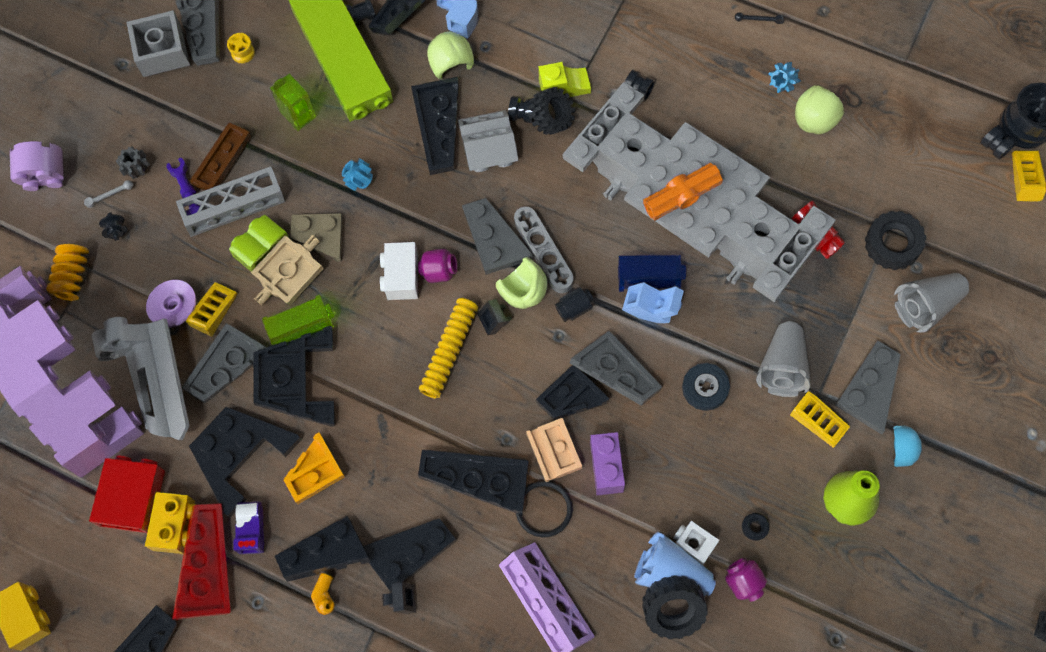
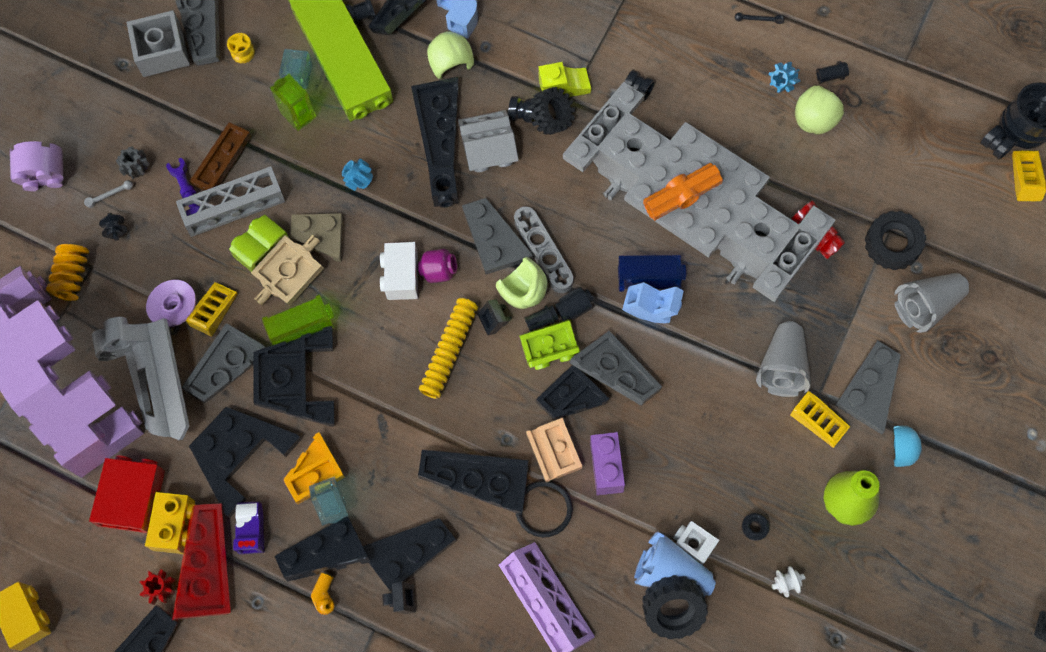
(151, 581): none -> red gear
(297, 64): none -> clear light blue brick
(328, 501): none -> clear light blue brick
(439, 178): none -> black brick
(541, 318): none -> black pin
(549, 344): none -> lime bracket
(699, 375): black bush -> none
(746, 579): magenta head -> none
(788, 581): none -> white wheel
(829, 73): none -> black pin

